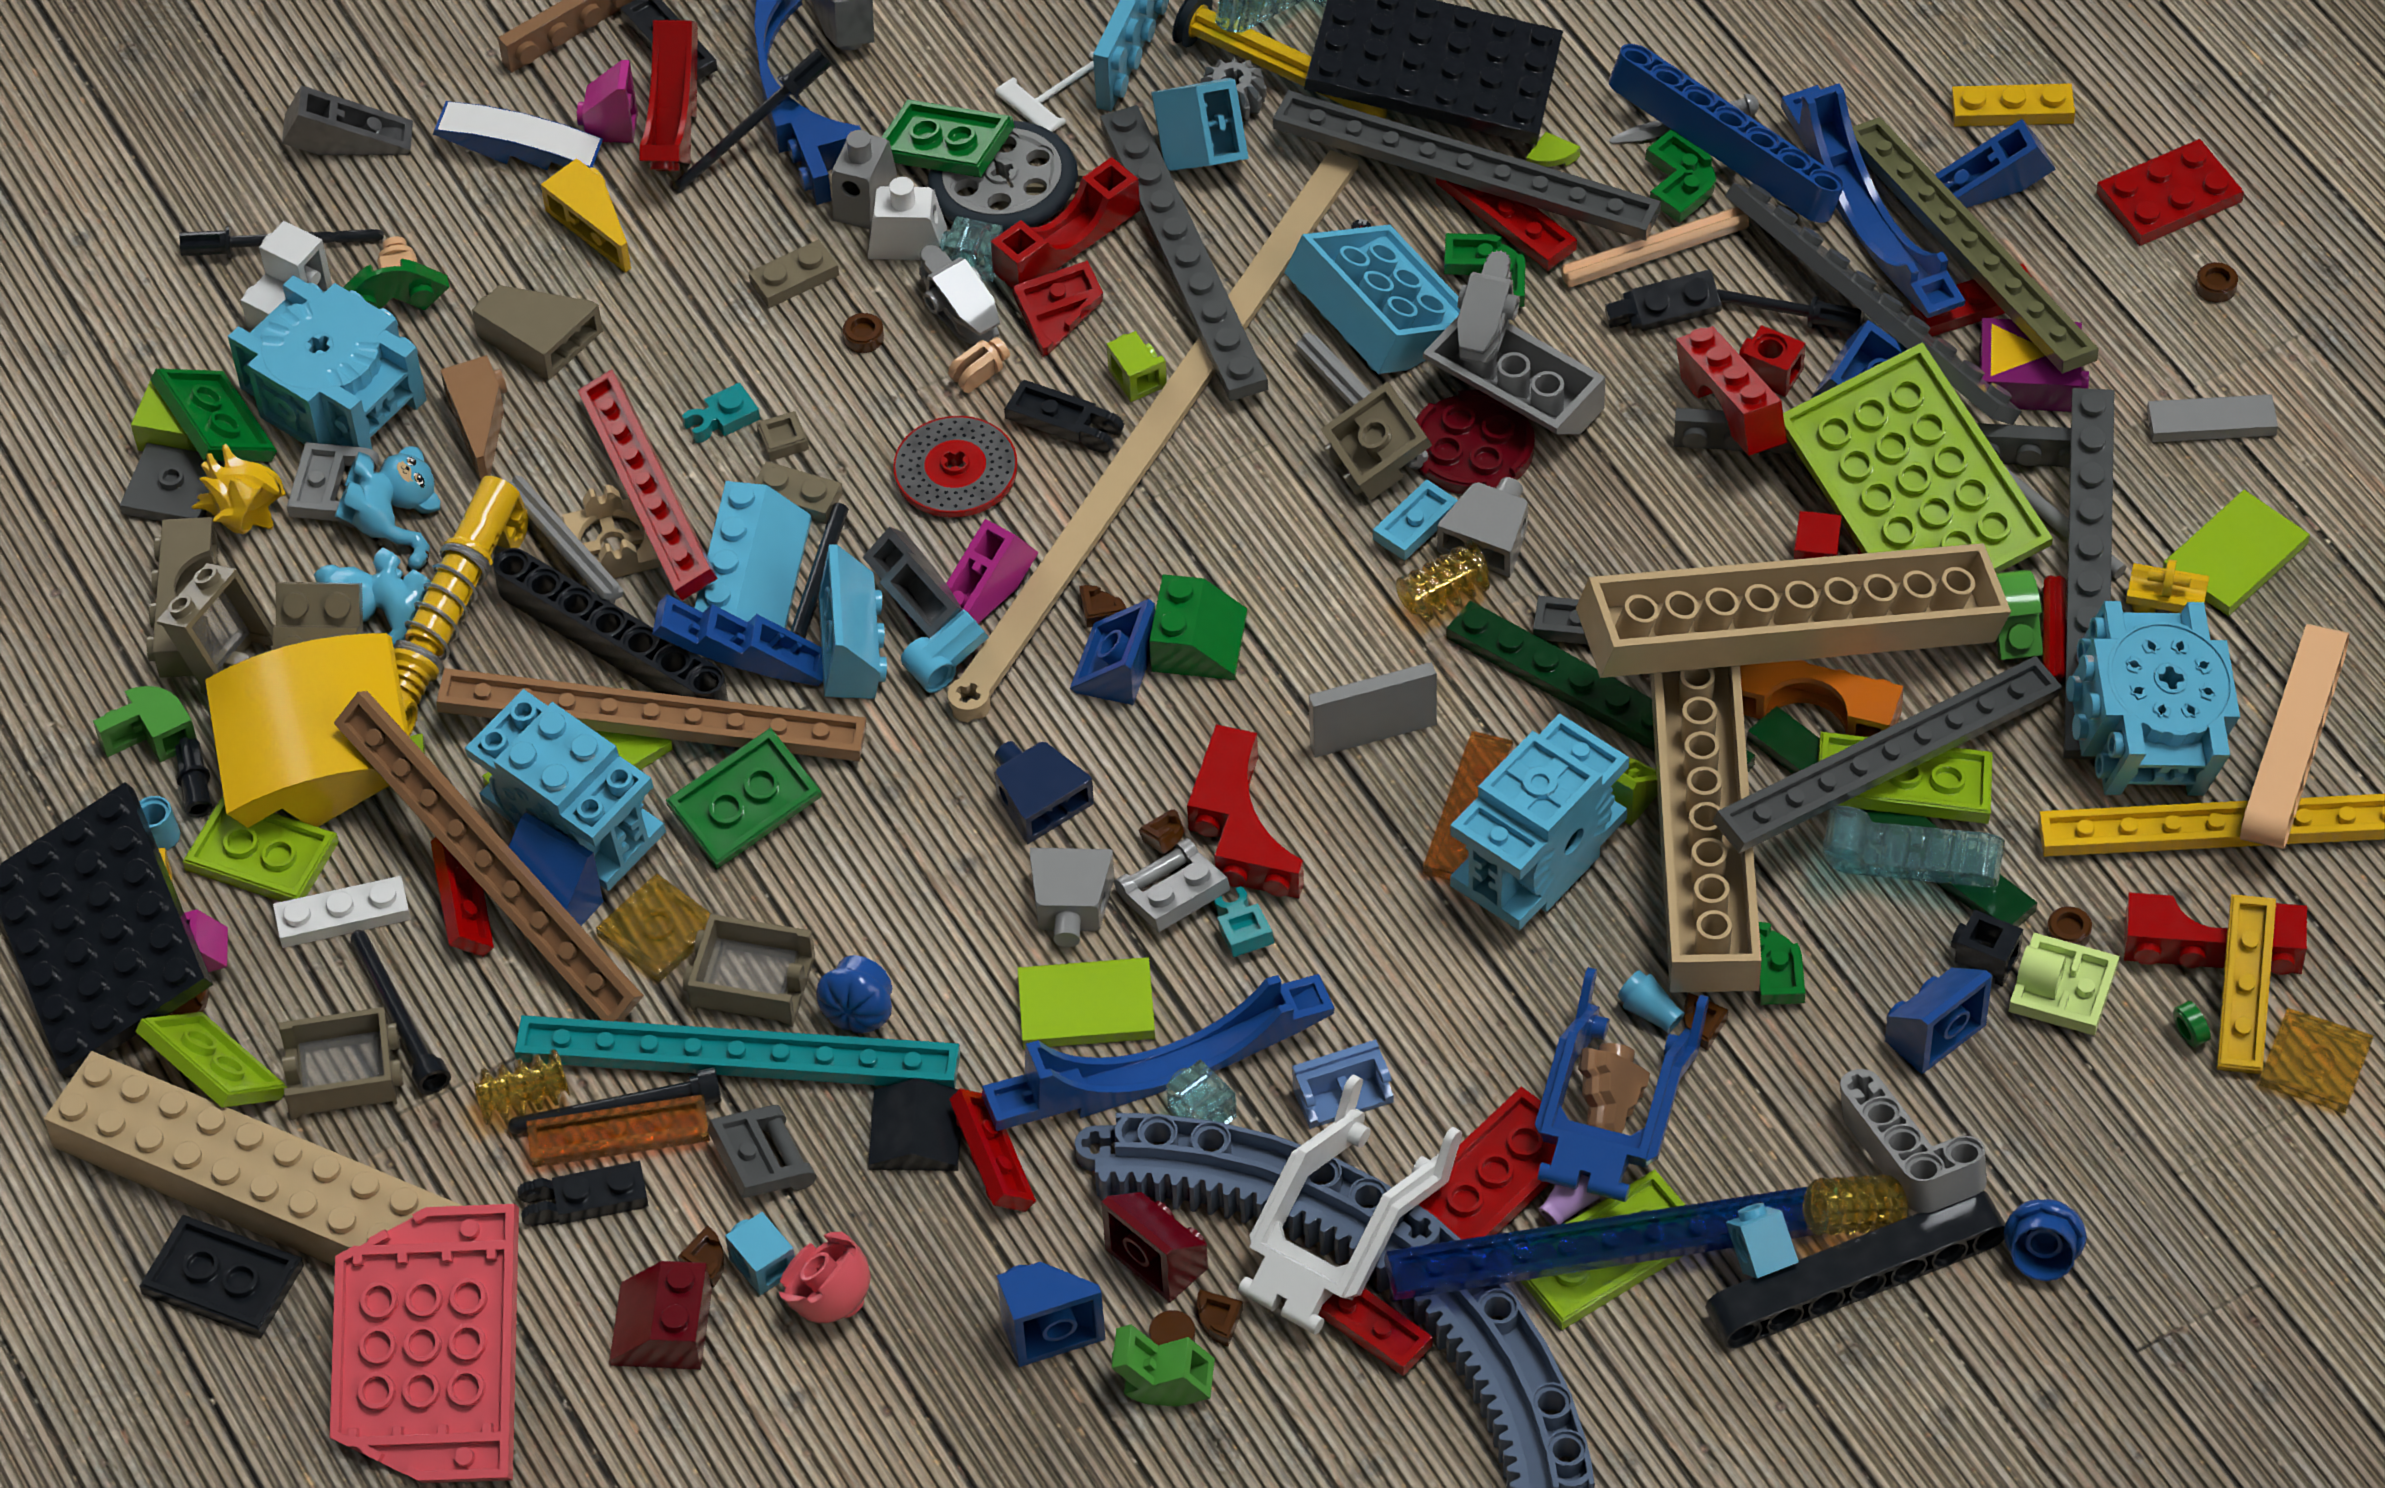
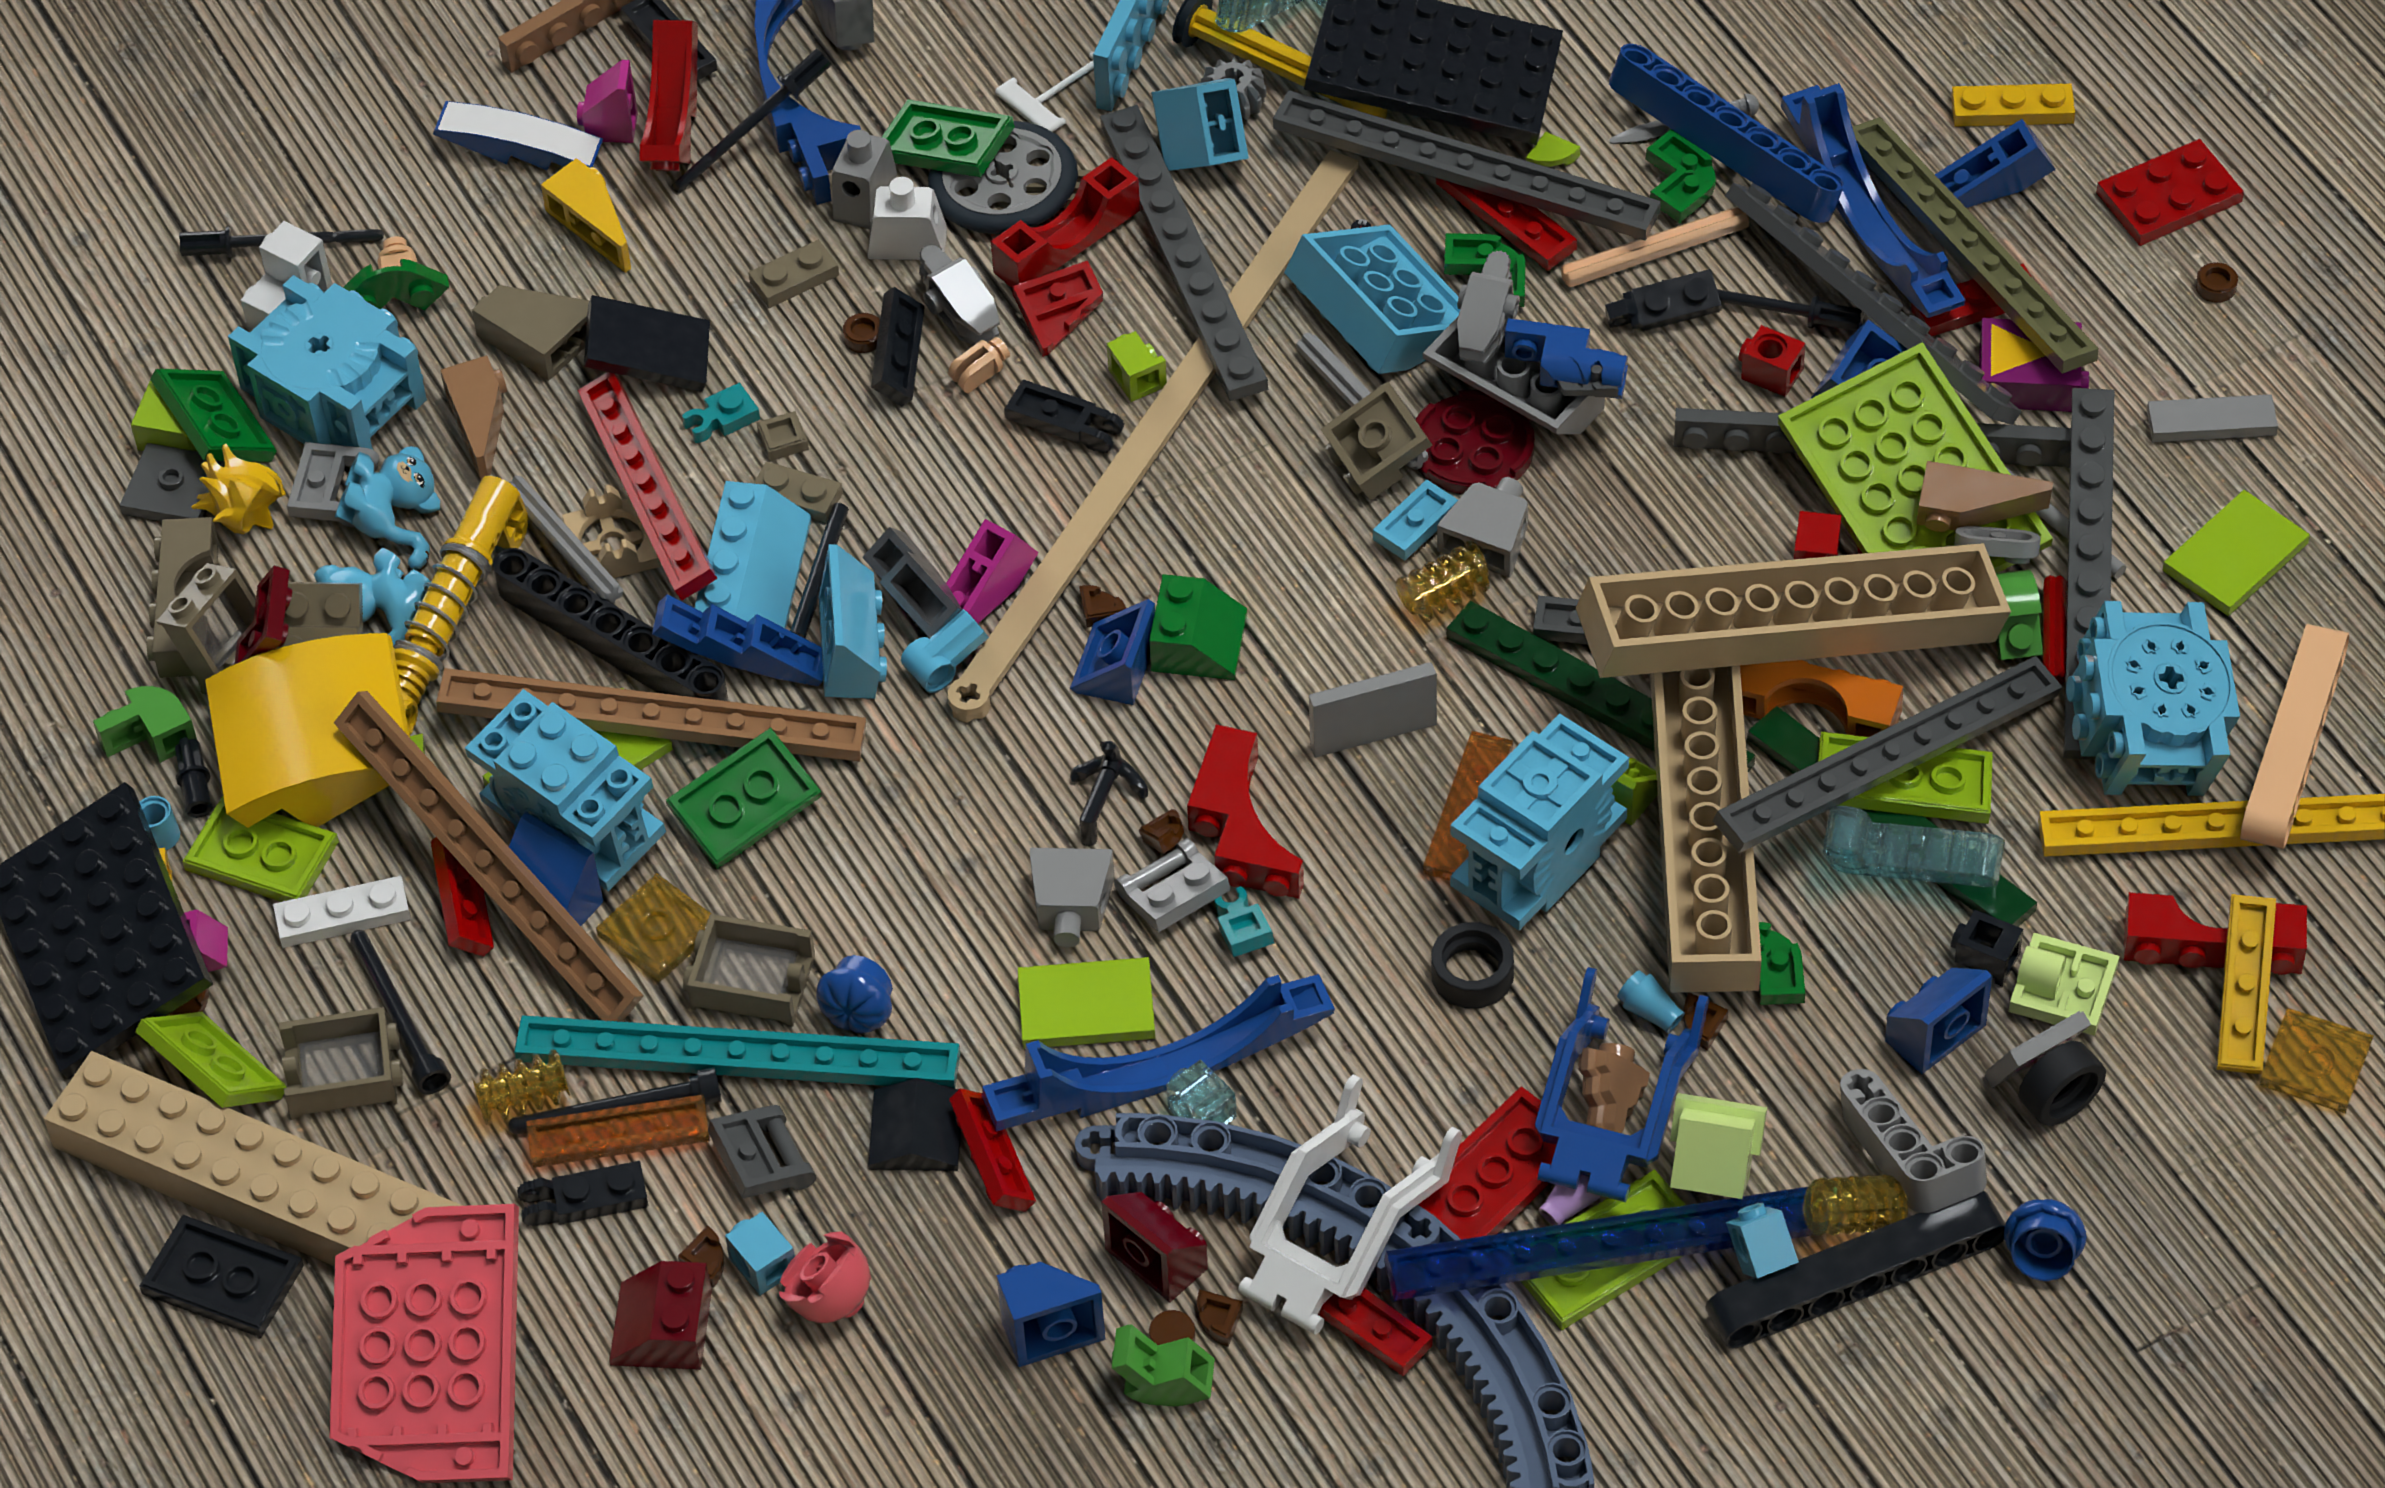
(268, 627): none -> dark red plate
(343, 127): flat silver slope -> none
(647, 343): none -> black tile
(897, 346): none -> black plate
(935, 489): piece -> none
(972, 241): clear light blue brick -> none
(1040, 788): dark blue torso -> none
(1108, 767): none -> black piece
(1321, 1081): medium blue hinge -> none
(1472, 937): none -> black tyre
(1567, 358): none -> blue plate
(1715, 1144): none -> yellowish green plate
(1750, 406): red arch -> none
(1976, 497): none -> medium nougat slope
(2012, 544): none -> light grey plate
(2035, 1048): none -> light grey tile
(2062, 1083): none -> black tyre
(2070, 925): reddish brown tile -> none
(2164, 588): yellow hips -> none
(2191, 1024): green tile -> none

